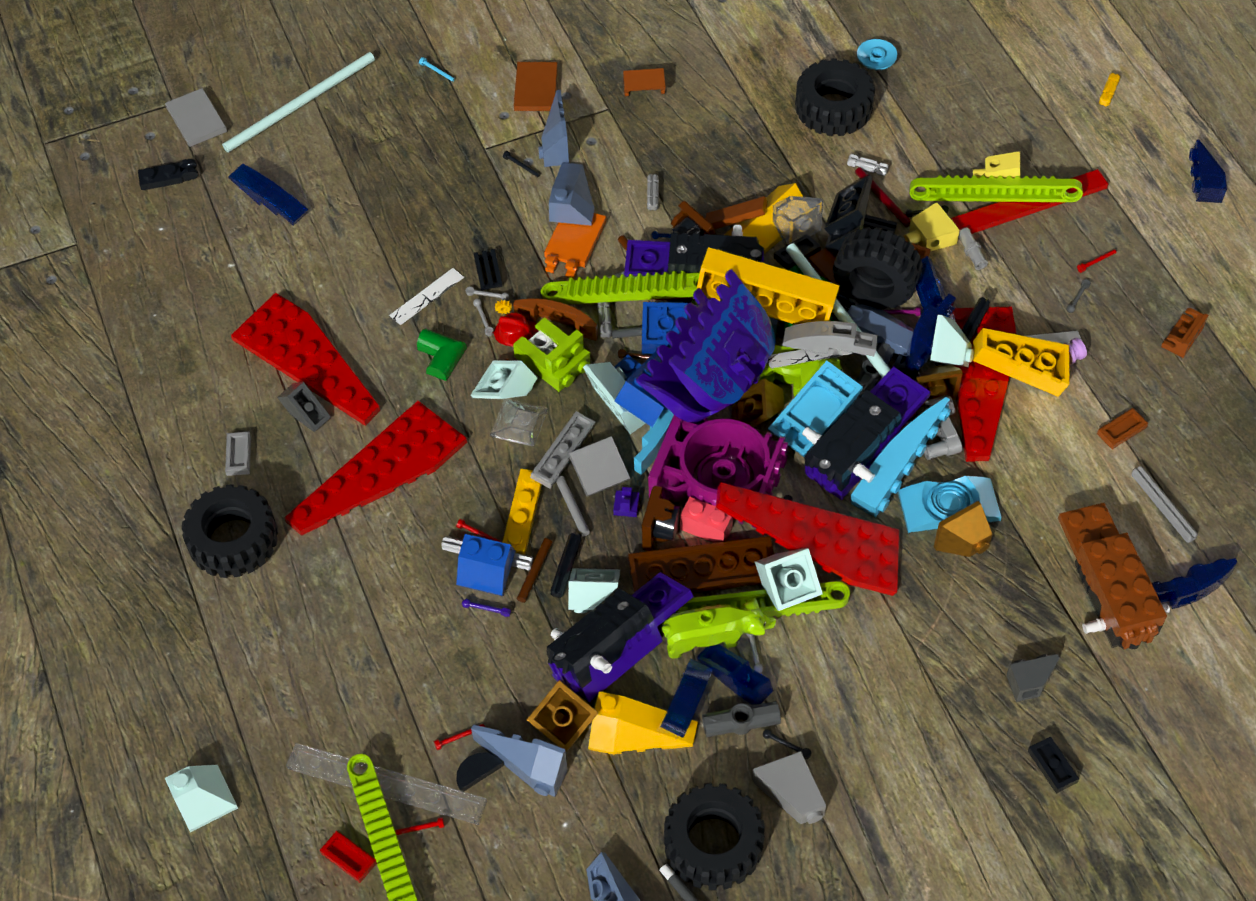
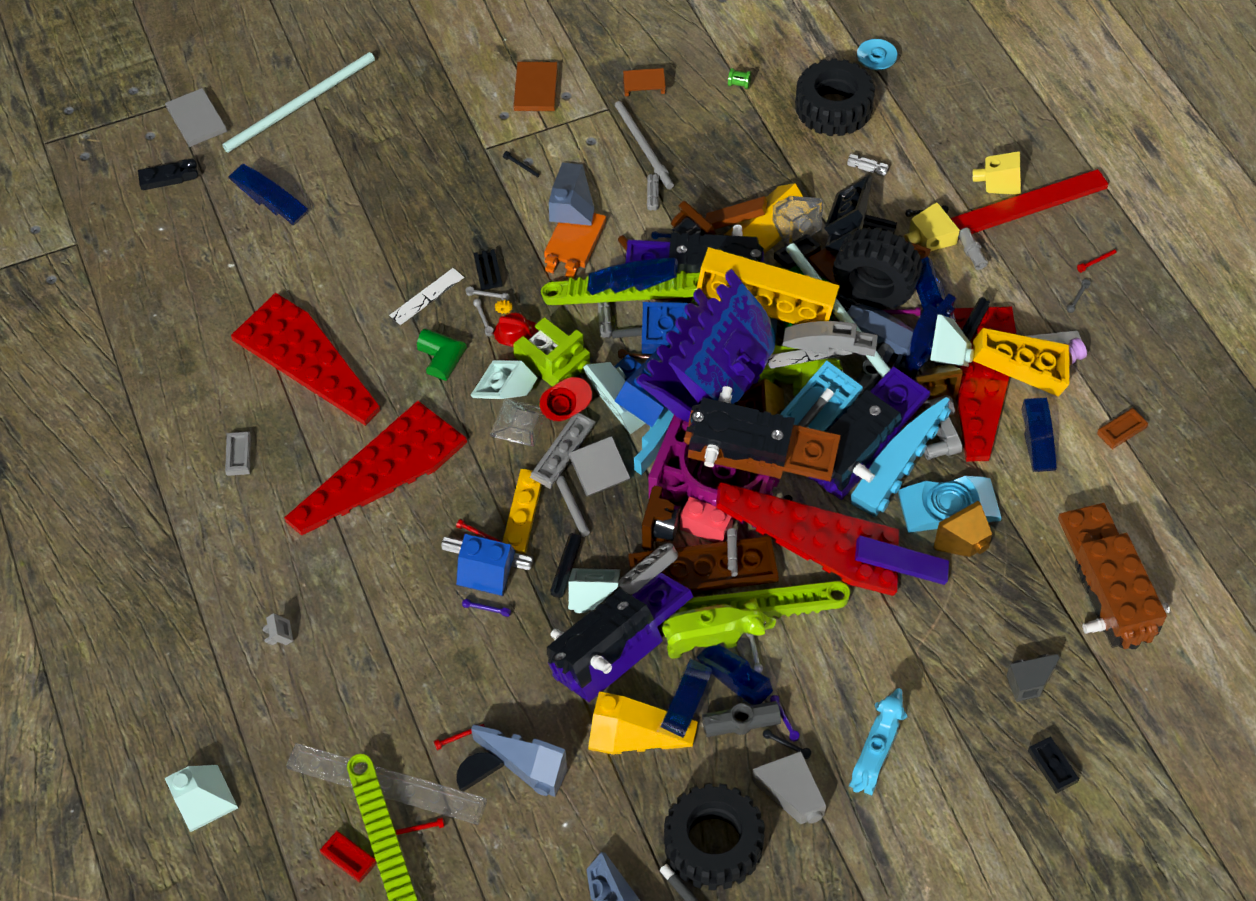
(223, 506): black tyre -> none
(278, 630): none -> light grey tile
(304, 406): dark grey slope -> none
(423, 61): medium azure piece -> none
(534, 570): reddish brown bar -> none
(554, 137): sand blue wedge -> none
(557, 312): dark orange slope -> none
(562, 716): pearl gold slope -> none
(565, 399): none -> red piece
(626, 502): dark purple tile -> none
(633, 274): none -> clear blue slope
(648, 568): none -> light grey beam
(659, 169): none -> light grey bar
(732, 551): none -> light grey wheel
(739, 78): none -> bright green bush
(757, 440): none -> piece
(789, 577): light aqua slope -> none
(794, 735): none -> dark purple hinge
(816, 408): none -> dark grey bar
(878, 742): none -> medium azure animal
(885, 199): dark red bar -> none
(902, 560): none -> dark purple tile
(996, 189): lime gear -> none
(1039, 434): none -> clear blue slope
(1109, 89): yellow axle -> none
(1164, 504): light grey axle -> none
(1185, 332): dark orange hinge -> none
(1197, 584): clear blue slope -> none
(1209, 177): clear blue slope -> none

